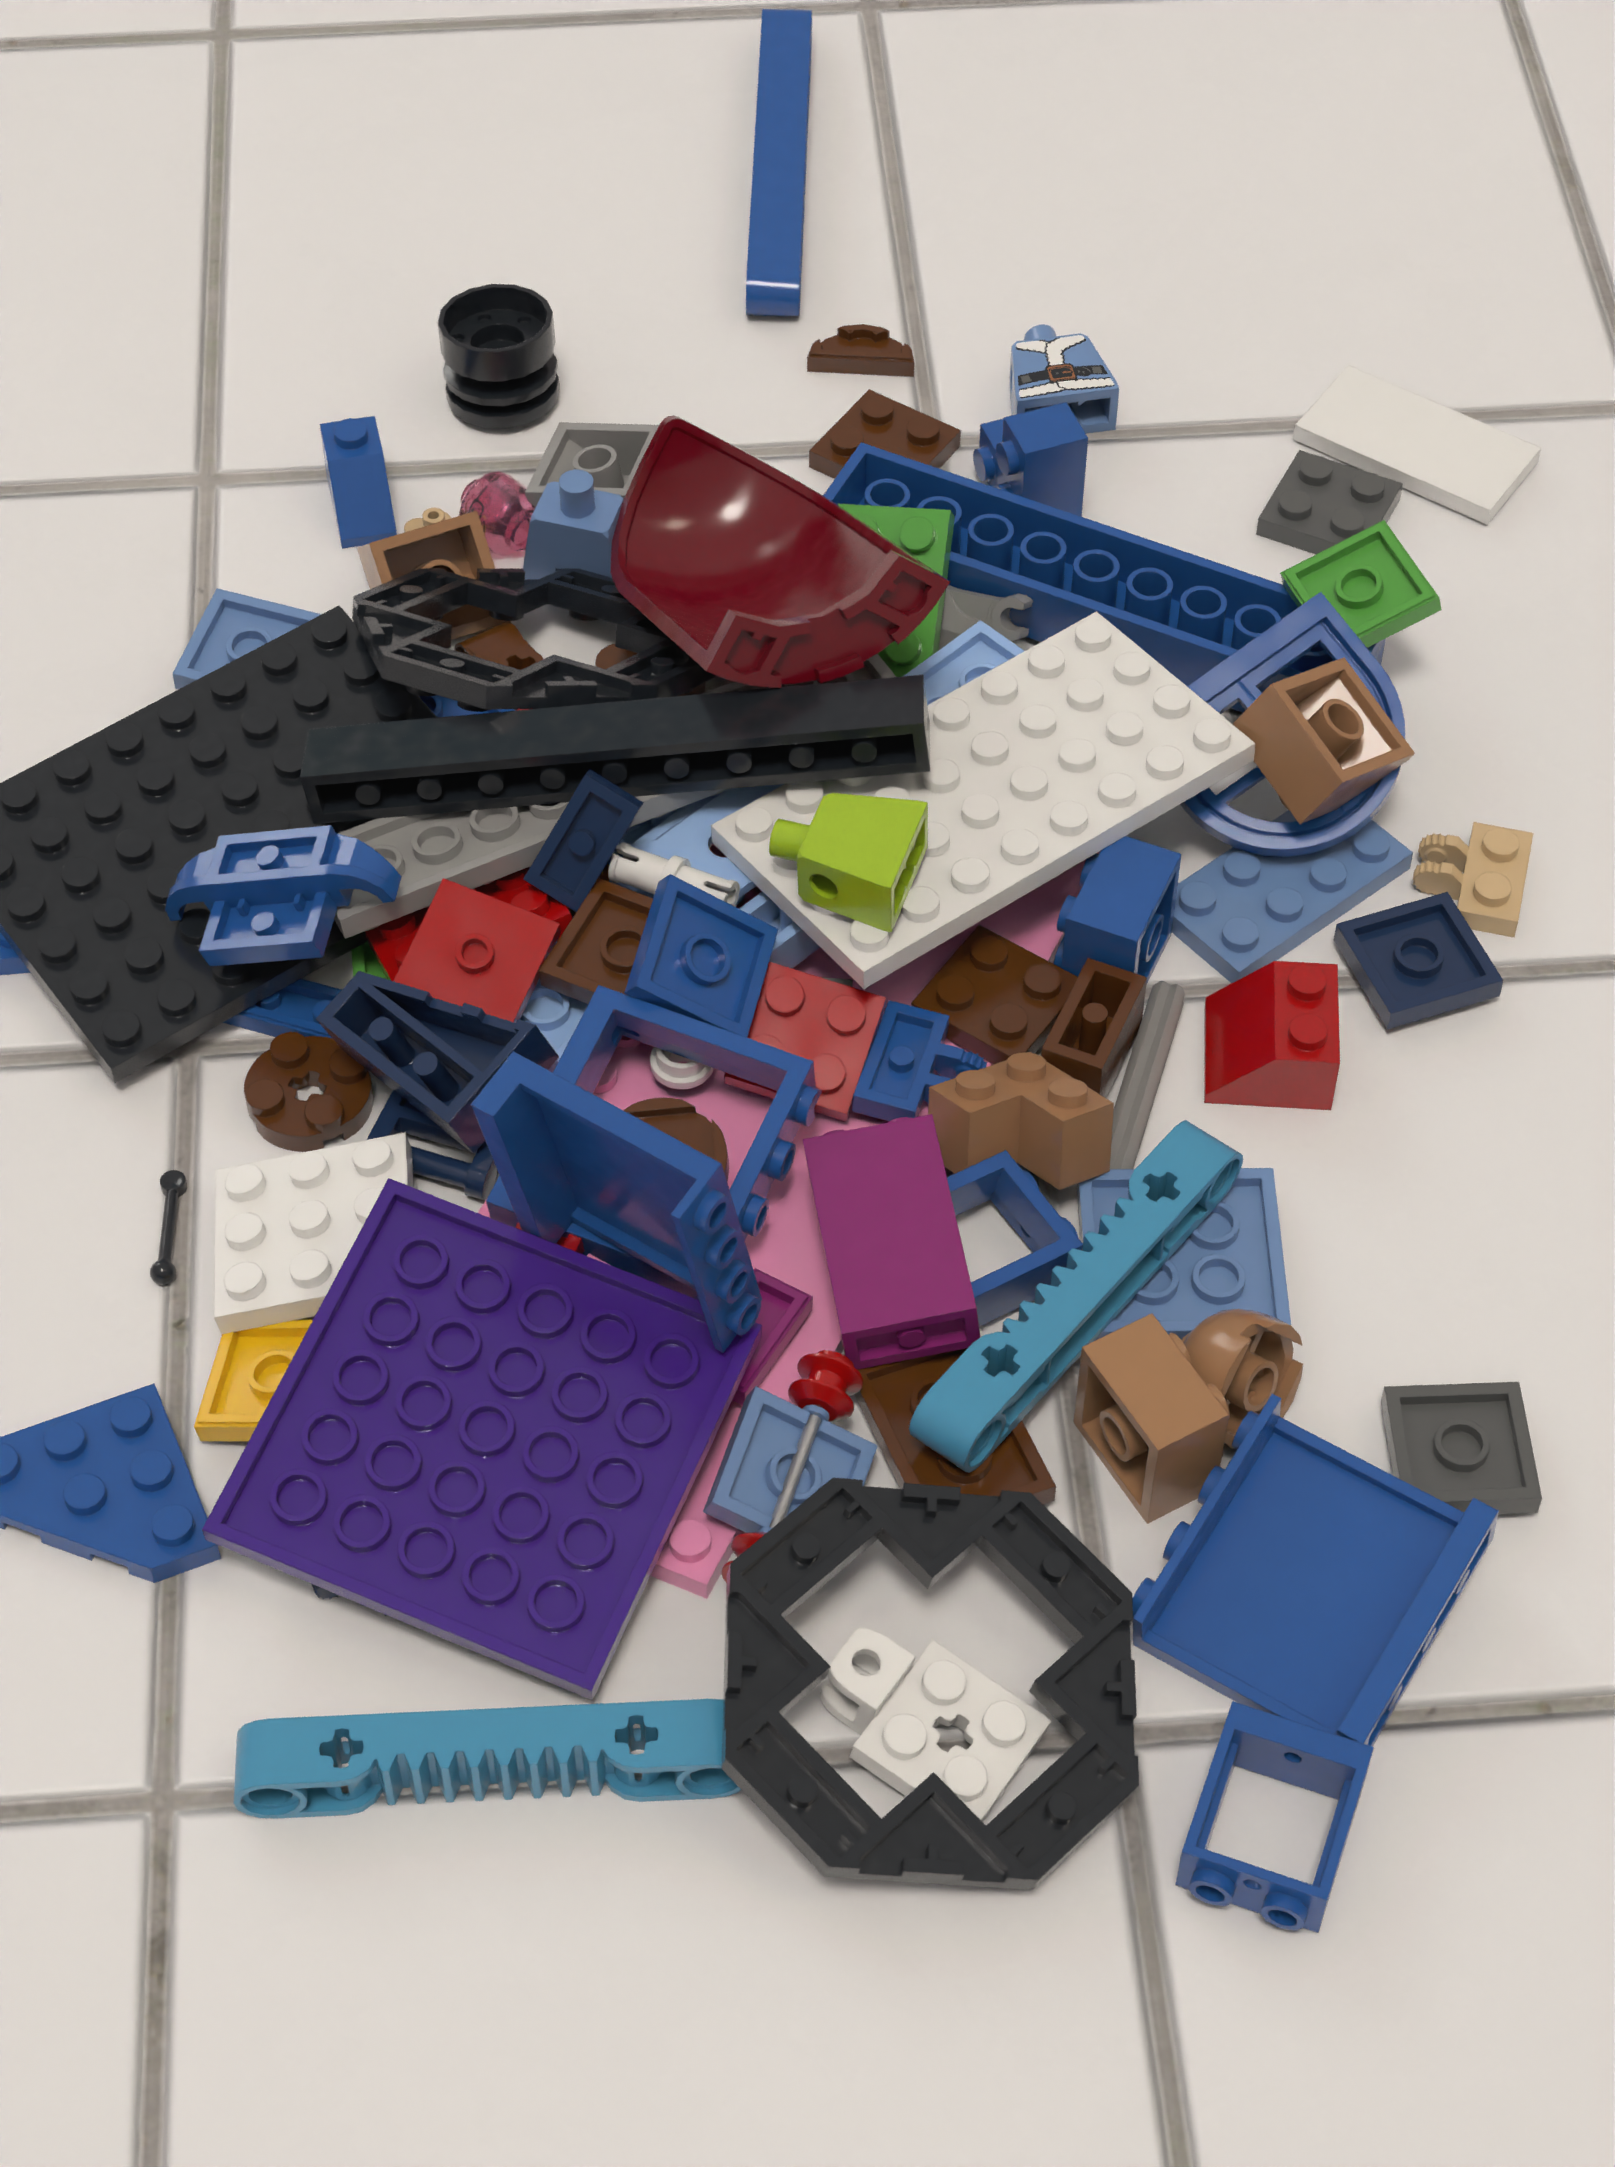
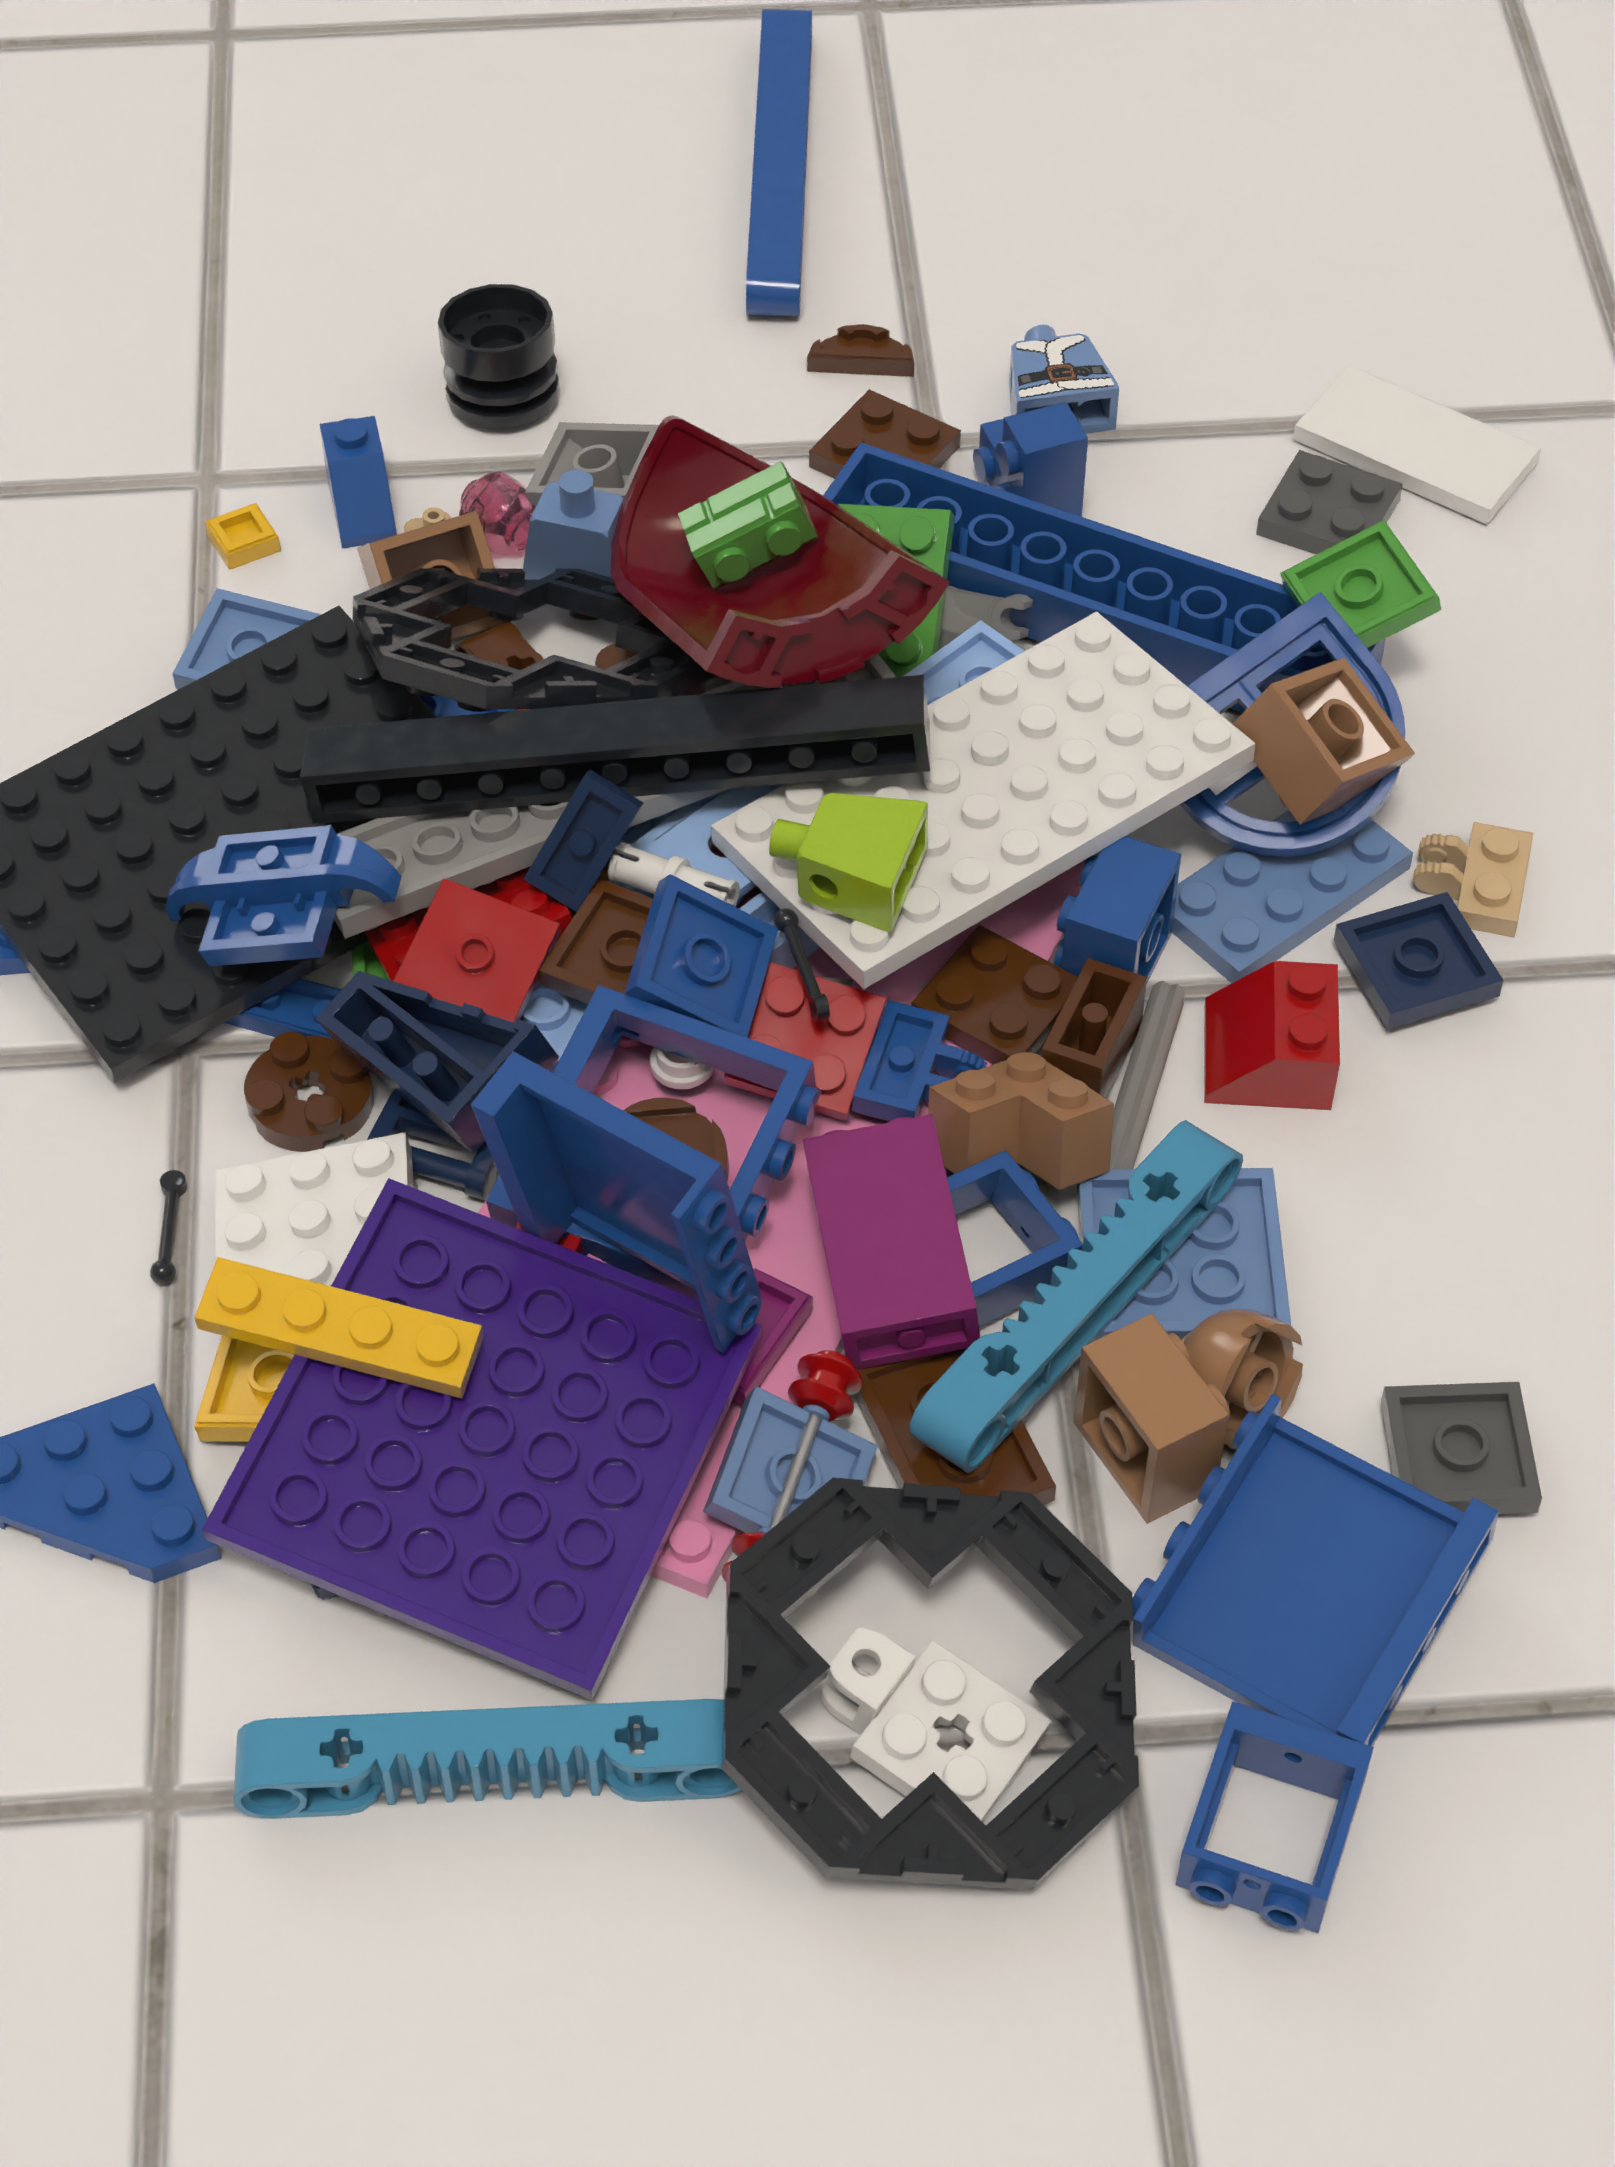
(242, 536): none -> yellow tile
(339, 1327): none -> yellow plate
(748, 525): none -> bright green brick
(786, 922): none -> black hinge

